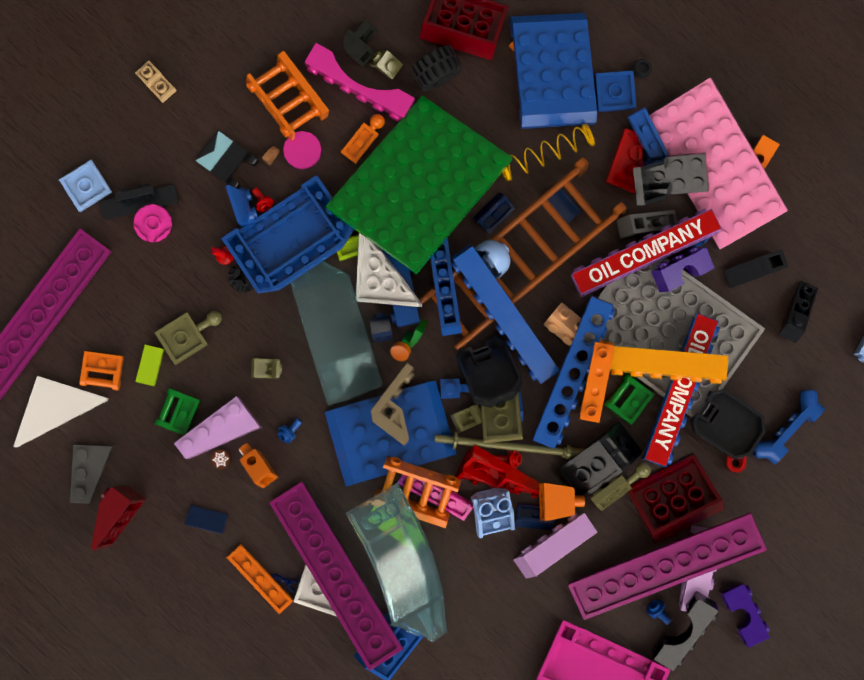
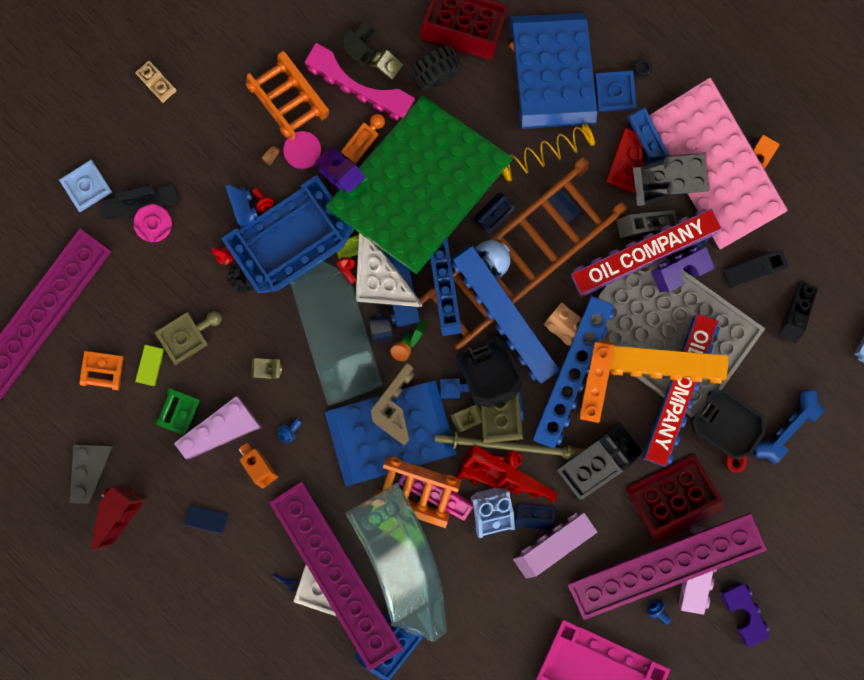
(52, 406): white tile -> none
(220, 459): reddish brown tile -> none
(223, 158): black flag -> none
(260, 579): orange tile -> none
(339, 171): none -> dark purple arch
(345, 265): none -> red plate
(558, 501): orange torso -> none
(619, 487): olive plate -> none
(633, 404): green plate -> none
(672, 650): arch -> none

